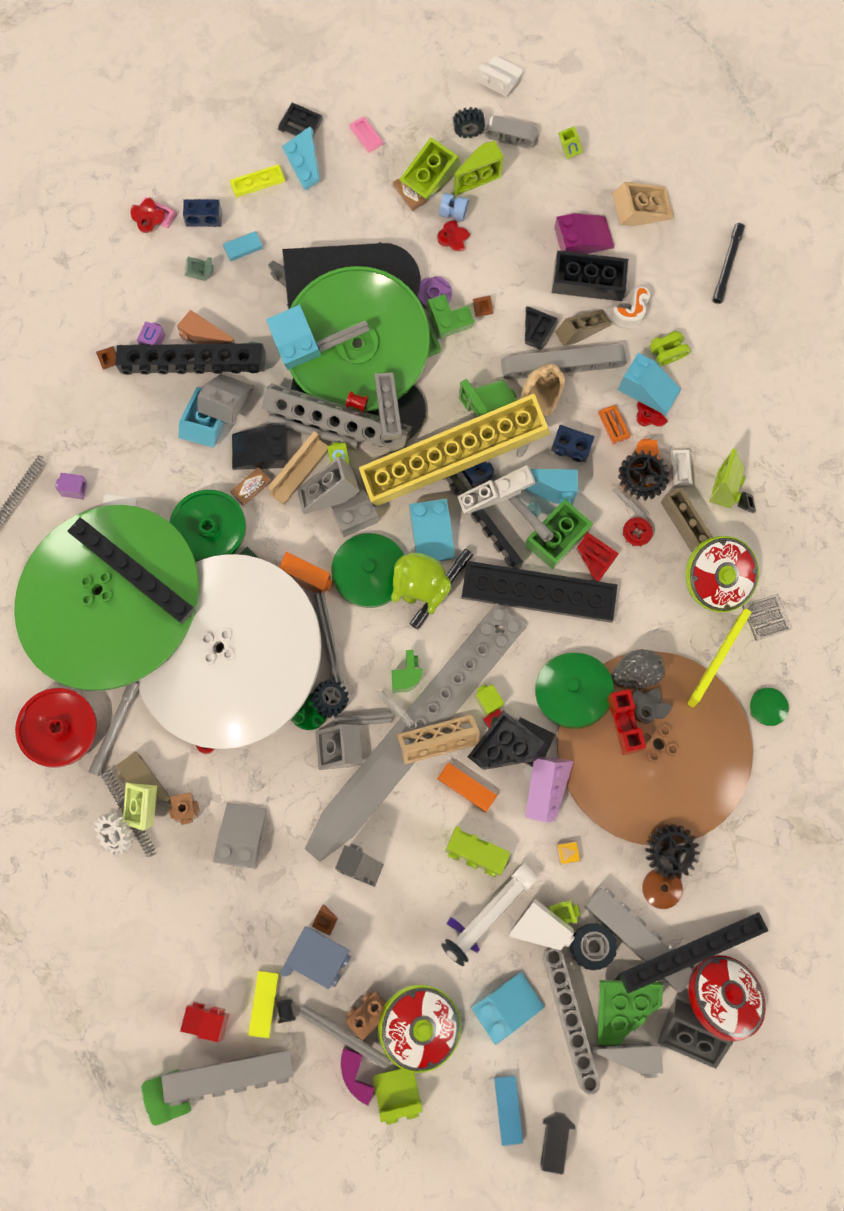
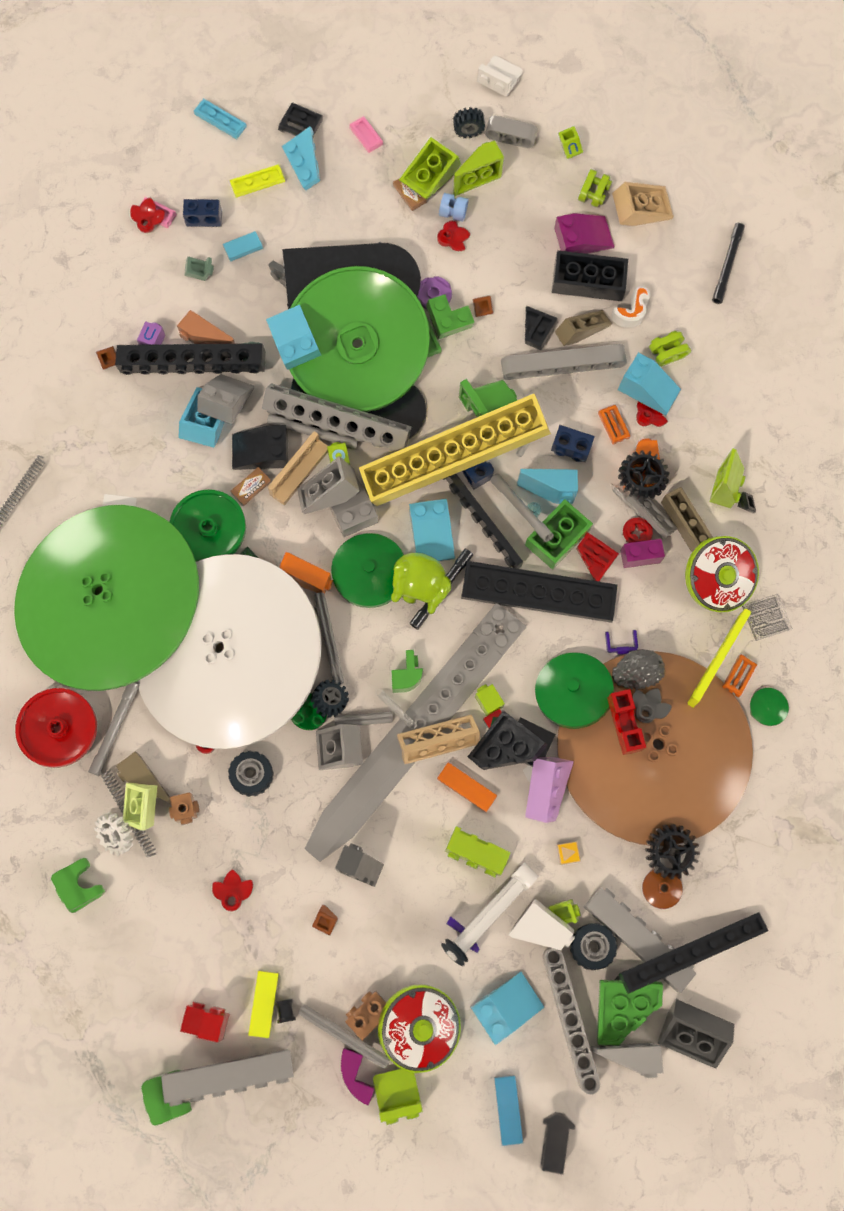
(68, 889): none -> bright green piece
(71, 485): medium lavender brick -> none
(131, 570): black plate -> none
(220, 118): none -> medium azure tile
(232, 887): none -> red plate
(240, 836): light grey slope -> none
(245, 762): none -> black wheel
(317, 958): sand blue container -> none
(342, 336): light grey axle -> none
(357, 401): red bush -> none
(388, 406): light grey plate -> none
(496, 491): white slope -> none
(547, 385): tan hair -> none
(597, 197): none -> lime brick
(621, 650): none -> dark purple piece
(642, 553): none -> magenta brick
(653, 515): none -> light grey tile
(681, 468): white tile -> none
(727, 998): dish -> none
(732, 688): none -> orange tile

